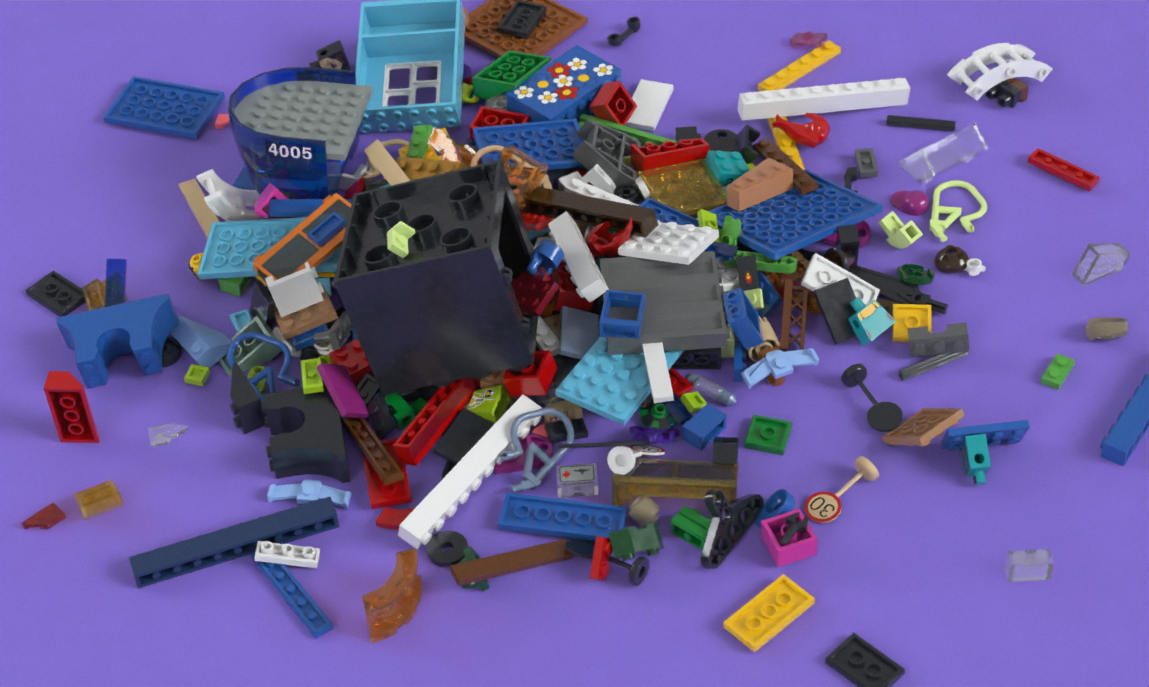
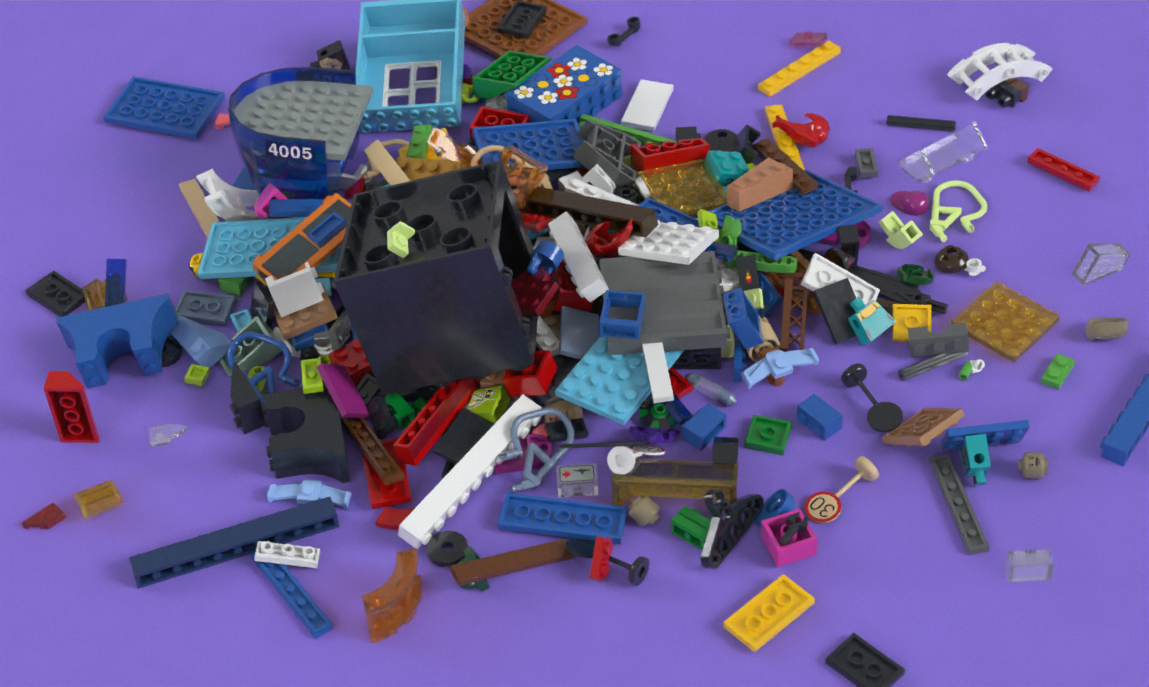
(206, 307): none -> sand blue tile
(613, 103): red brick -> none
(636, 540): dark green brick -> none
(693, 401): lime plate -> none
(819, 417): none -> blue brick
(823, 99): white brick -> none
(958, 504): none -> dark grey tile
(971, 367): none -> arm
(1006, 321): none -> clear yellow plate
(1033, 465): none -> dark tan head

